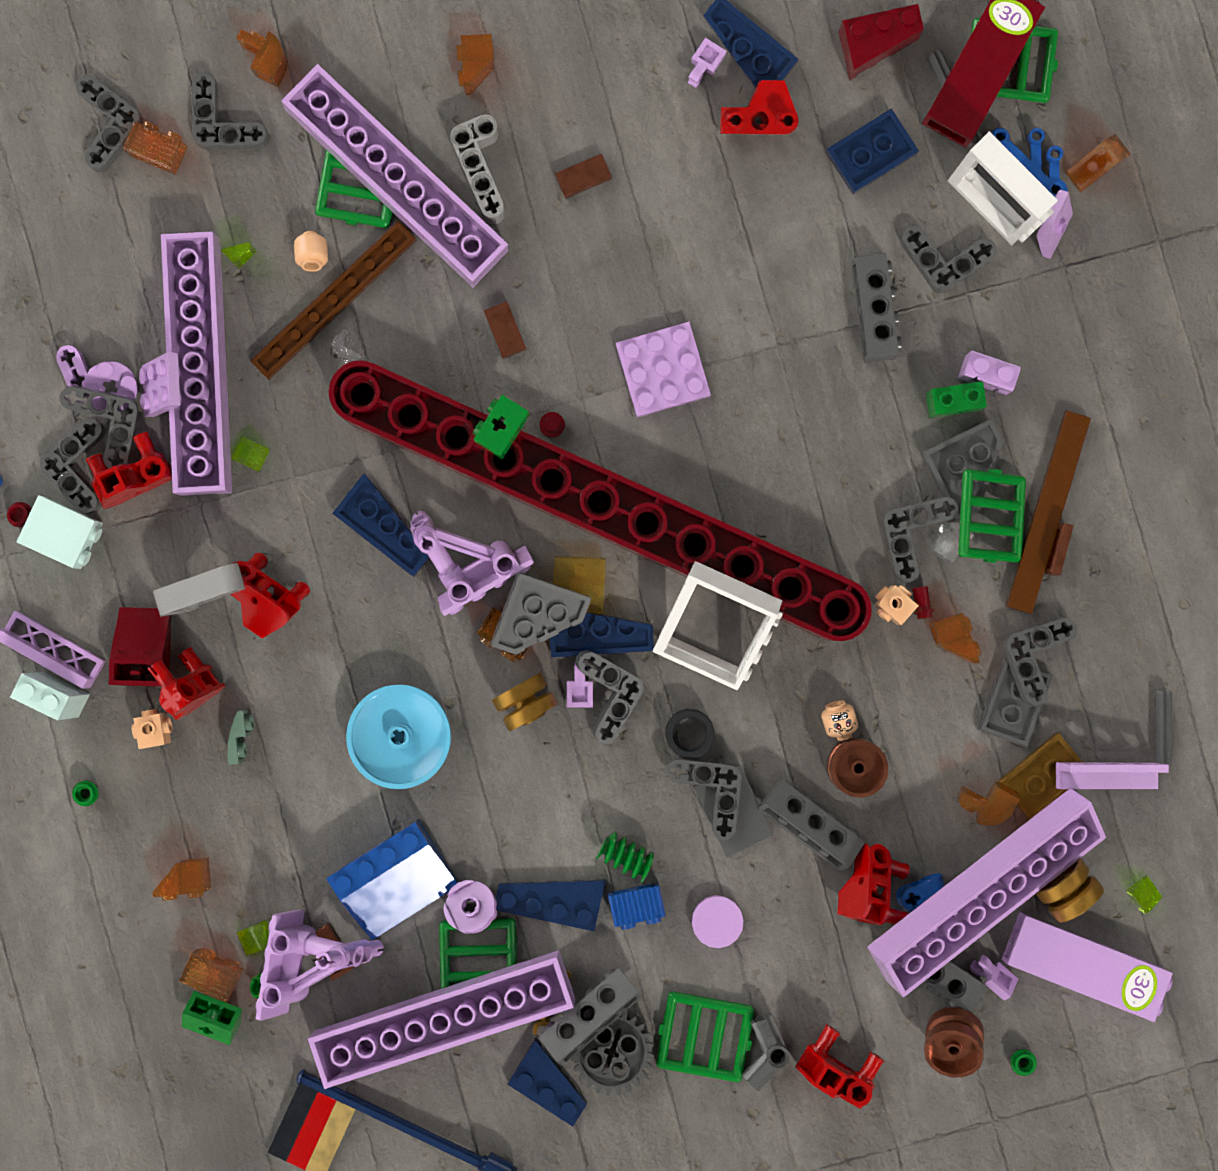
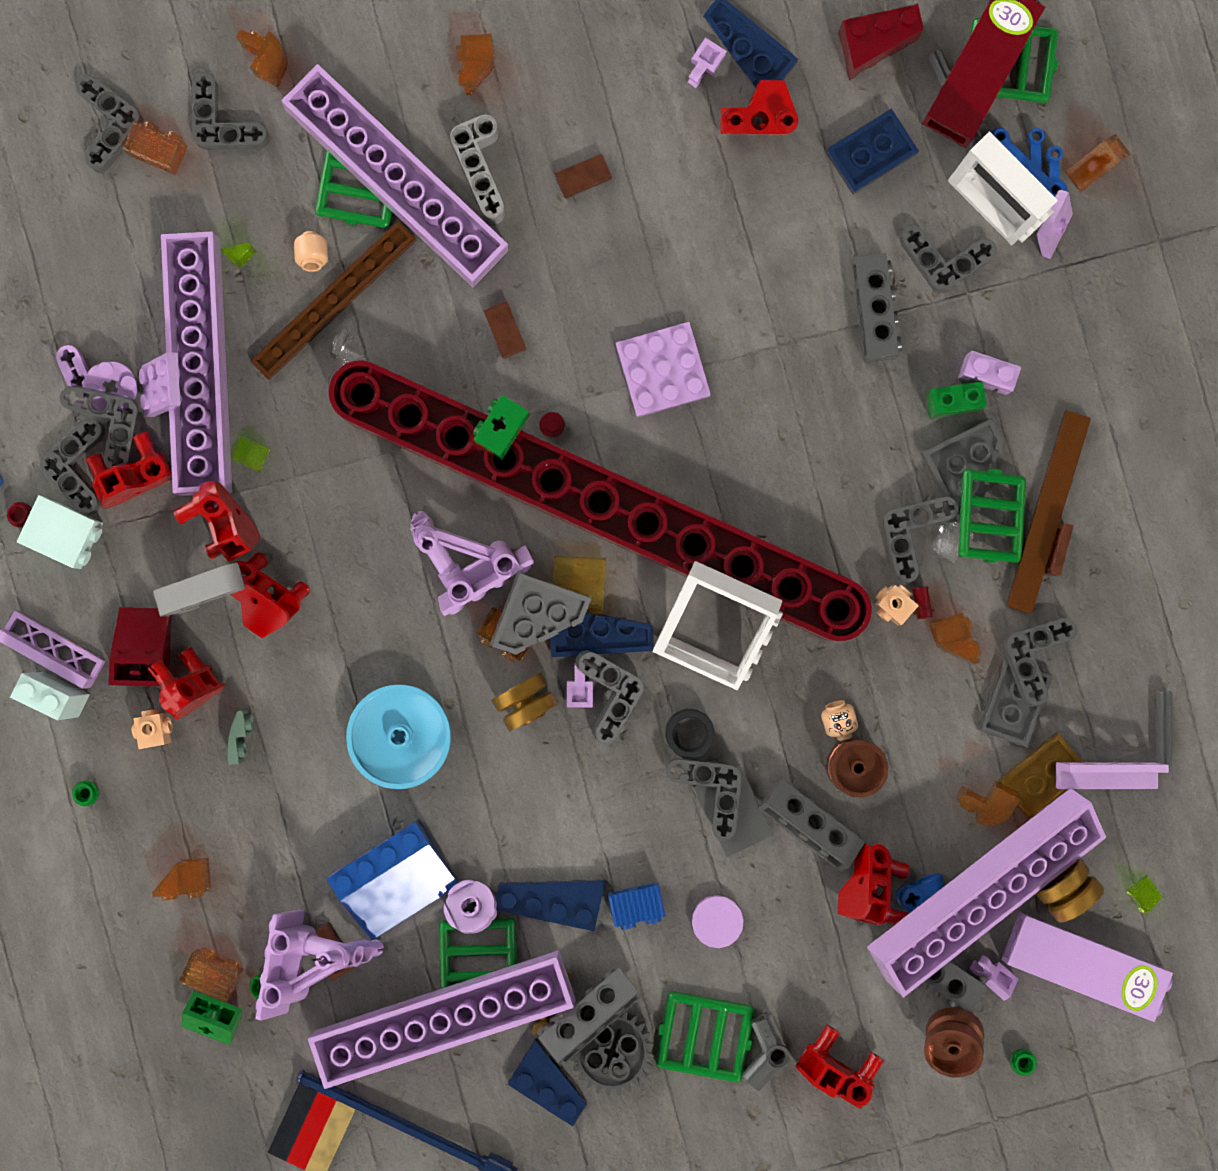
(230, 525): none -> red piece
(254, 937): clear neon green slope -> none
(377, 522): dark blue wing -> none
(626, 856): green piece -> none

